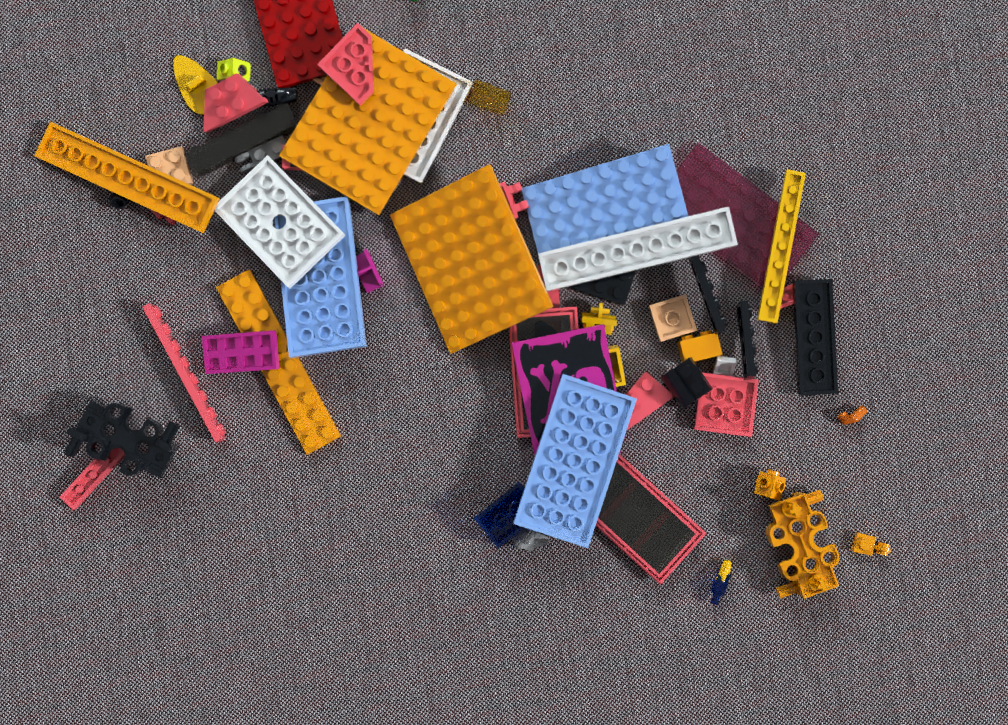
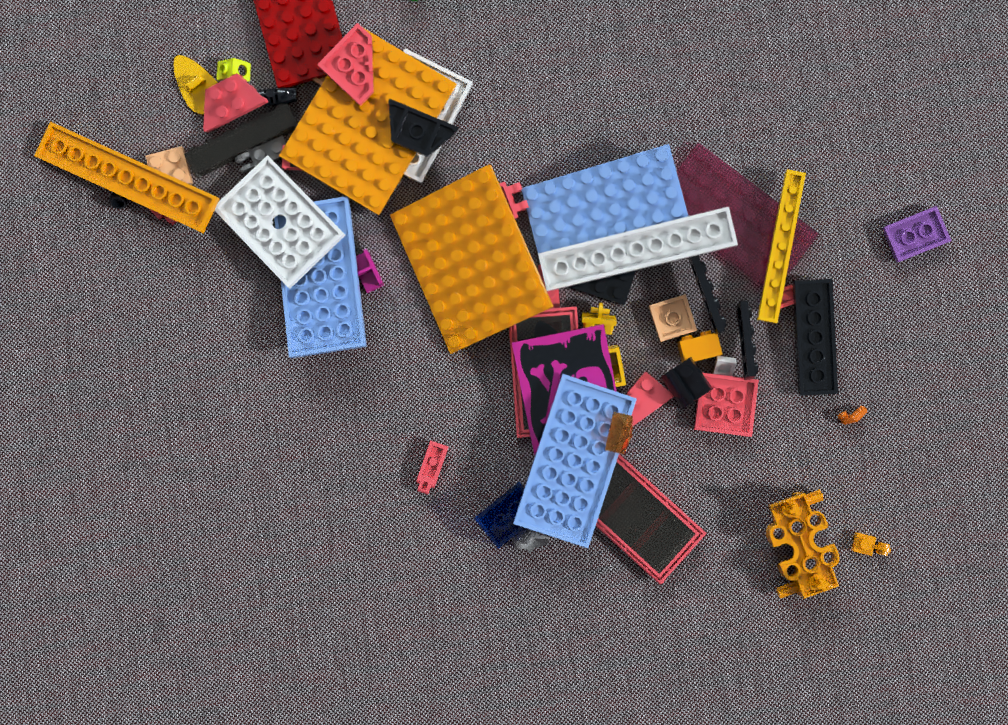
(90, 479): coral plate -> none
(92, 430): black gear -> none
(181, 365): coral plate -> none
(240, 352): dark pink plate -> none
(289, 383): light orange plate -> none
(417, 129): none -> black wing
(431, 466): none -> coral hinge
(490, 97): clear yellow panel -> none
(619, 433): none -> clear orange slope
(721, 581): clear blue piece -> none
(770, 484): light orange brick -> none
(916, 234): none -> medium lavender plate

